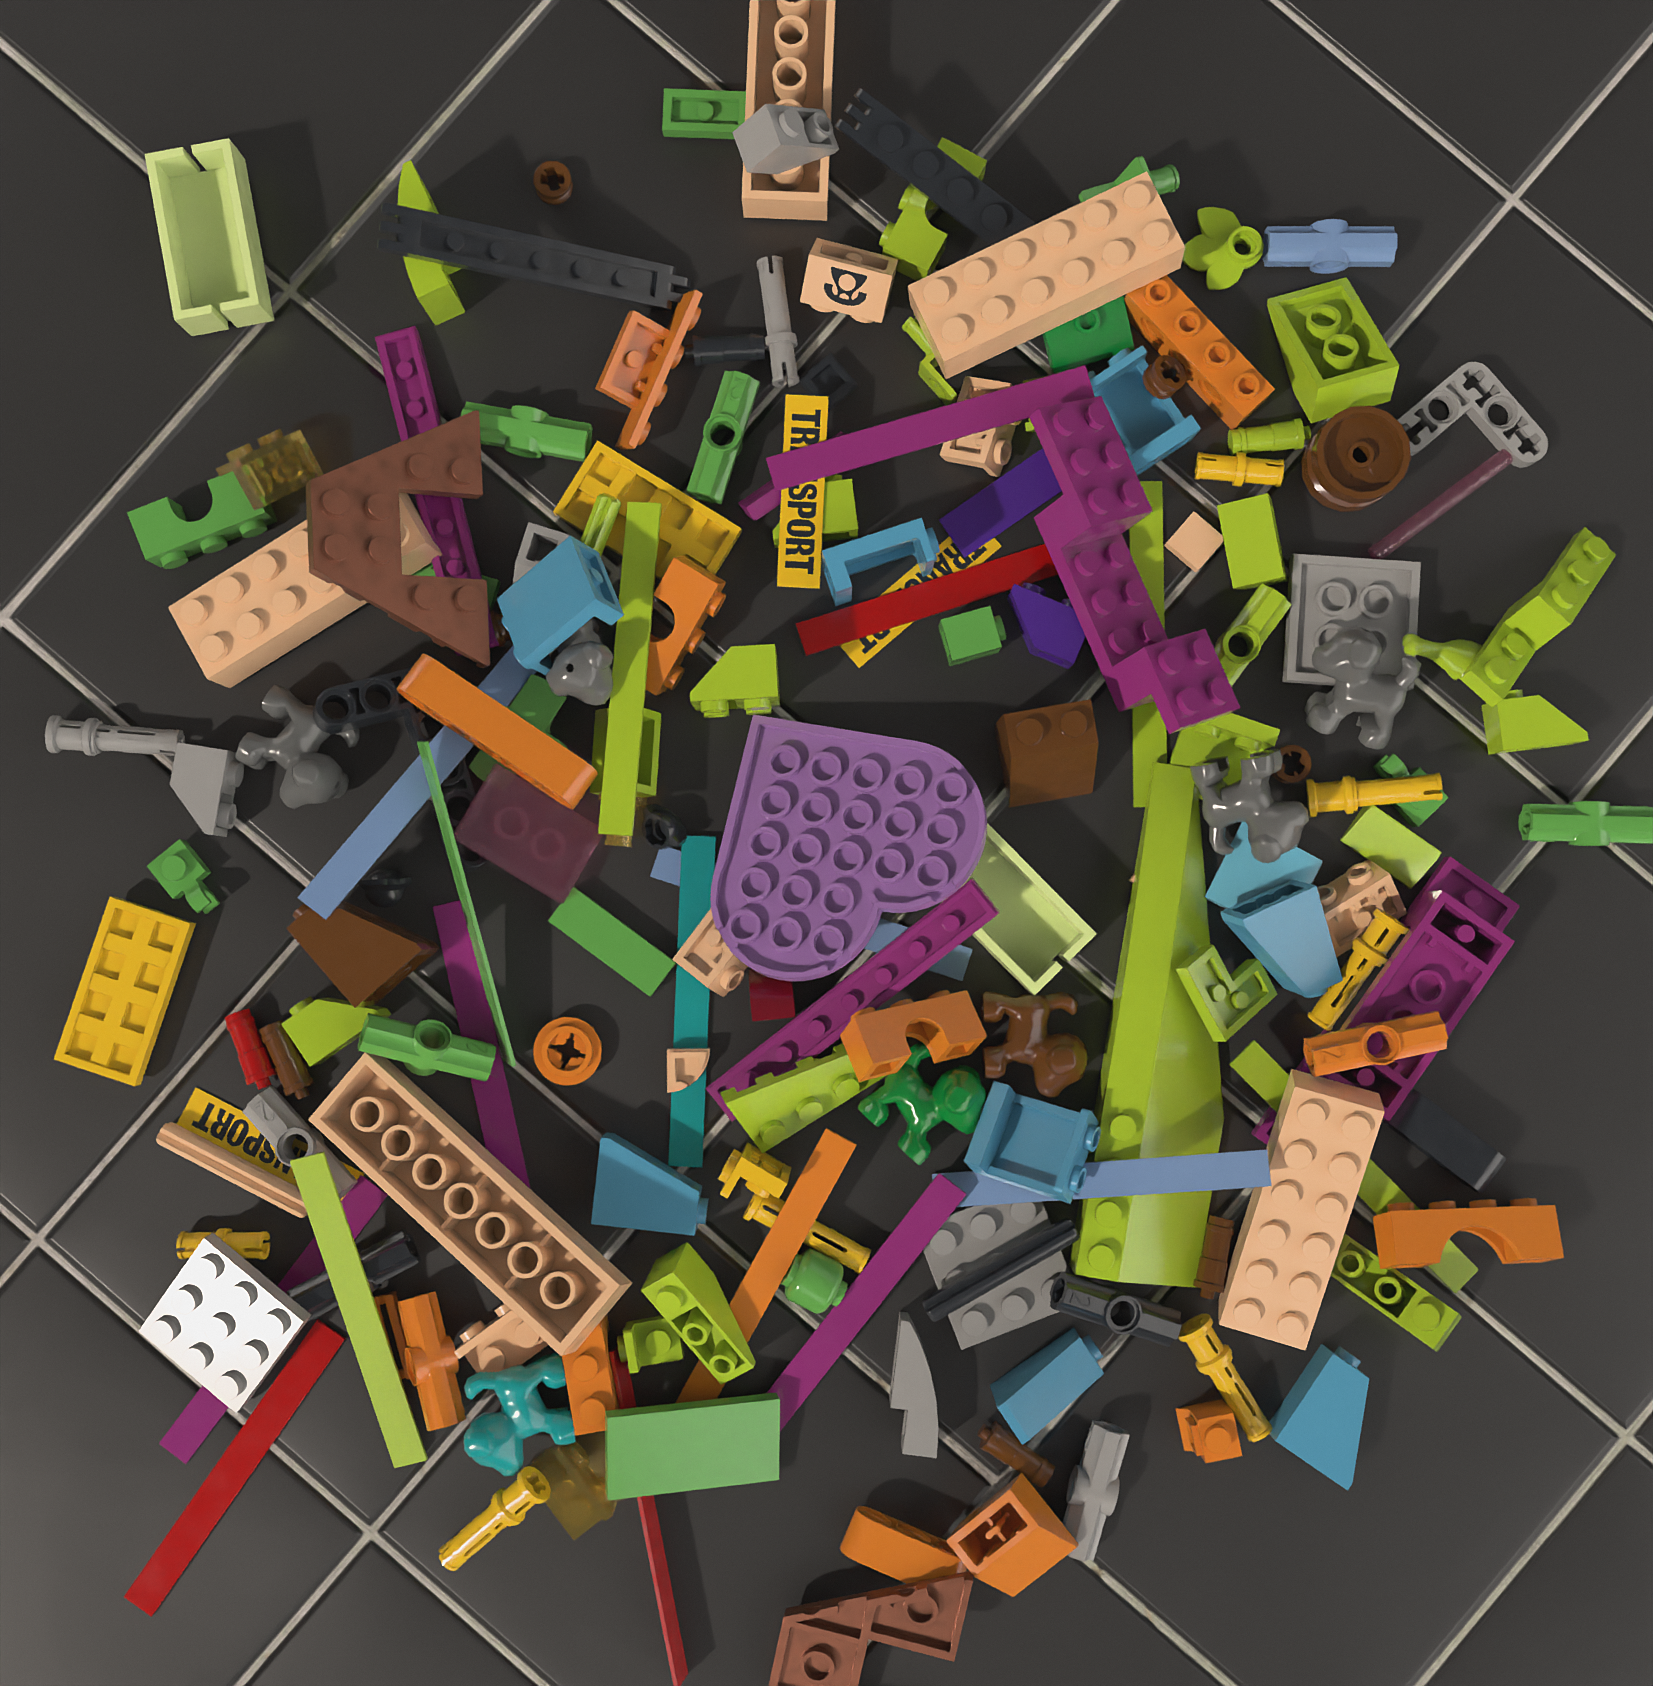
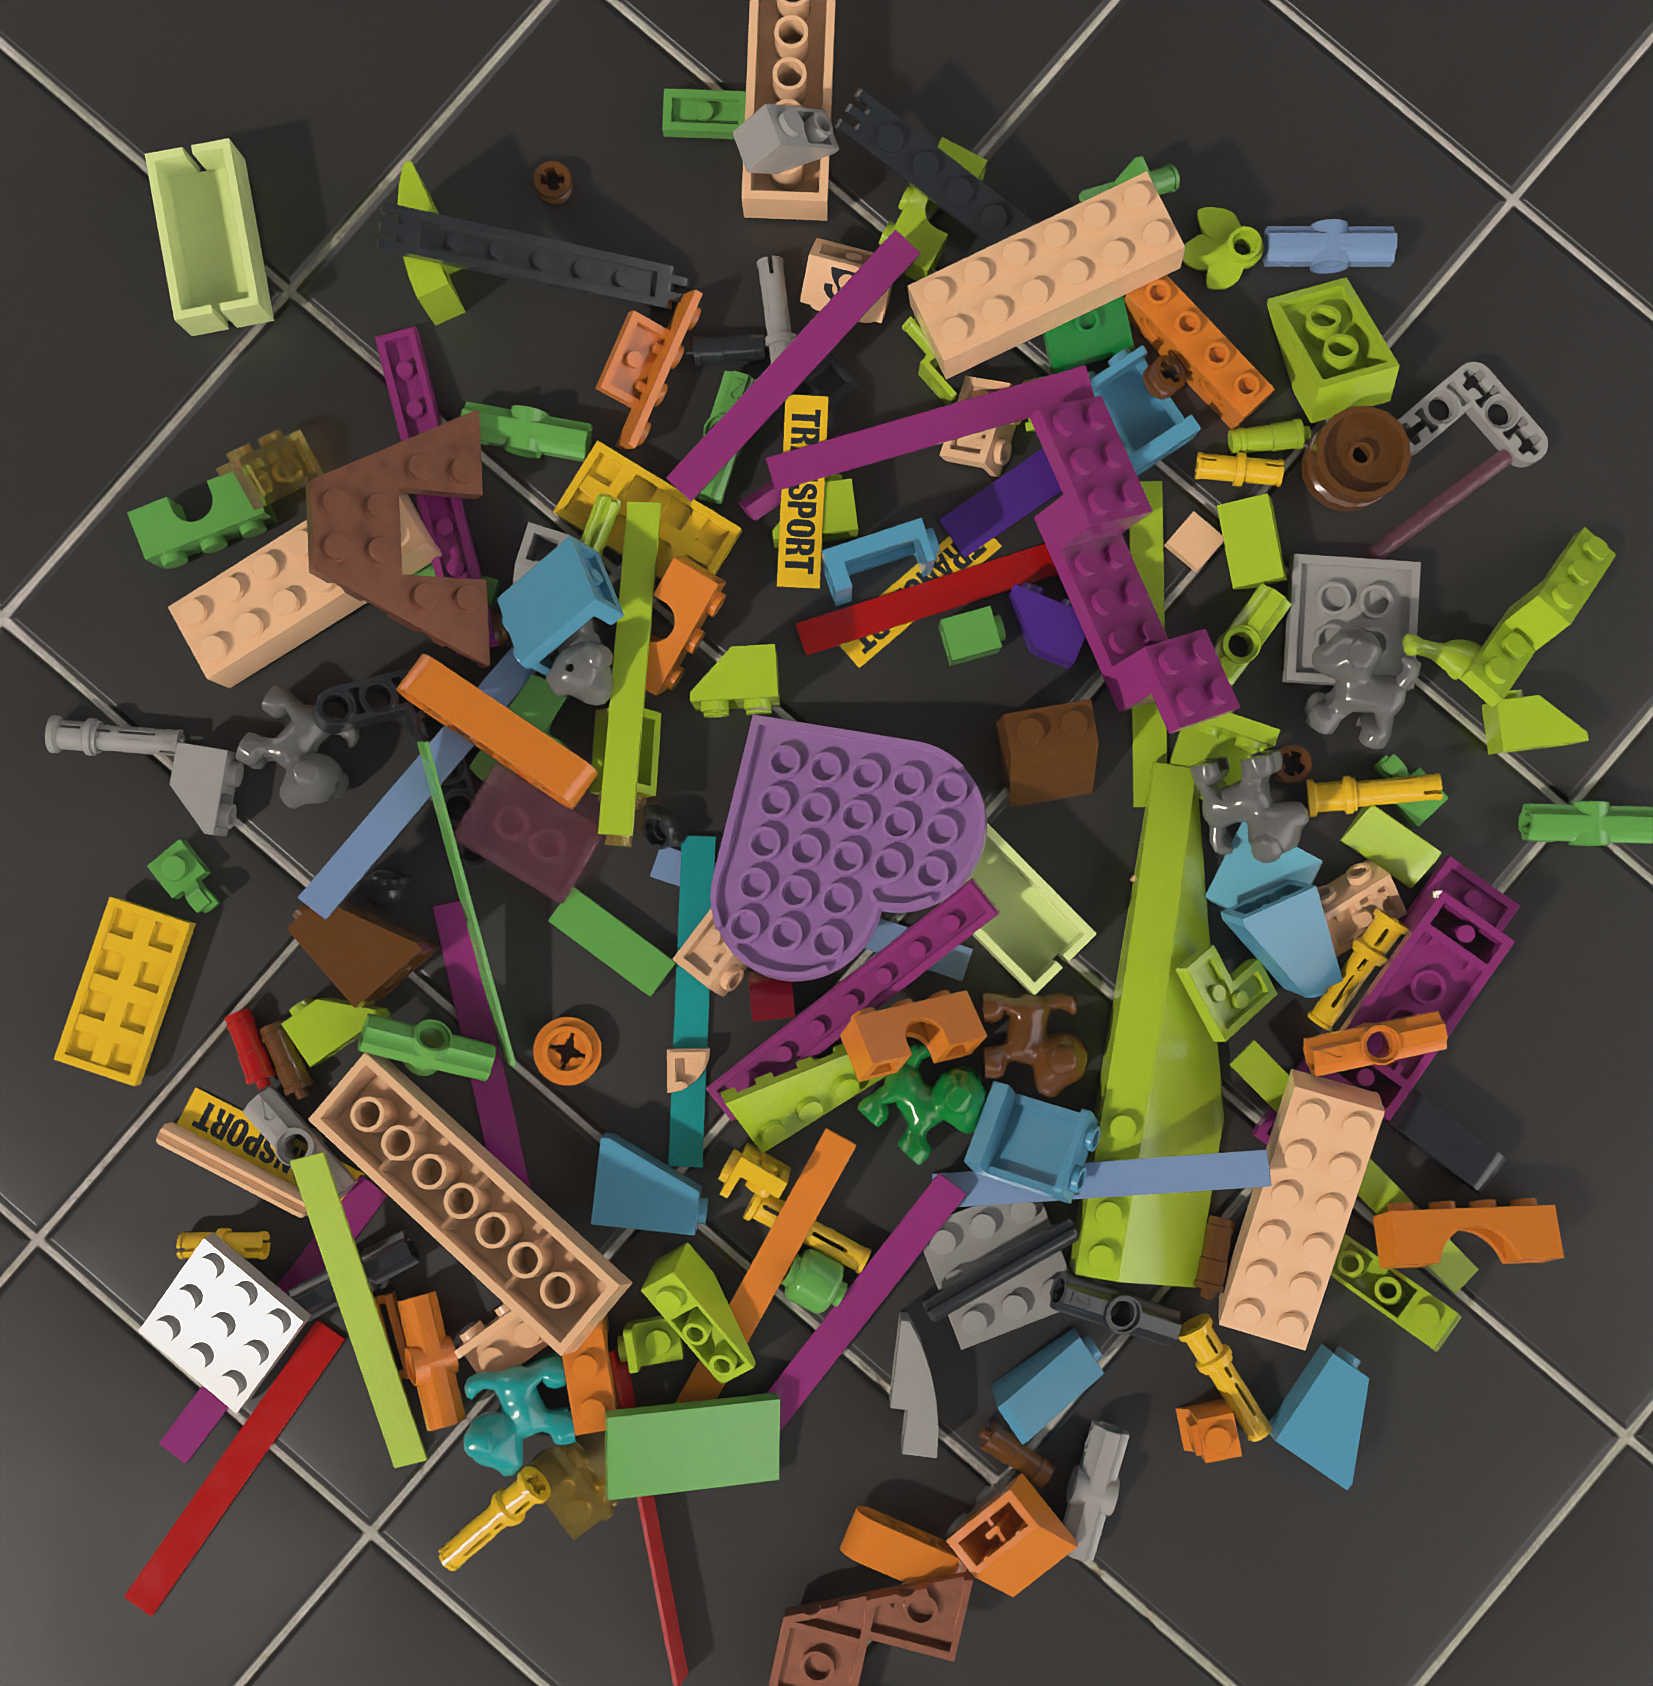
(793, 365): none -> magenta piece

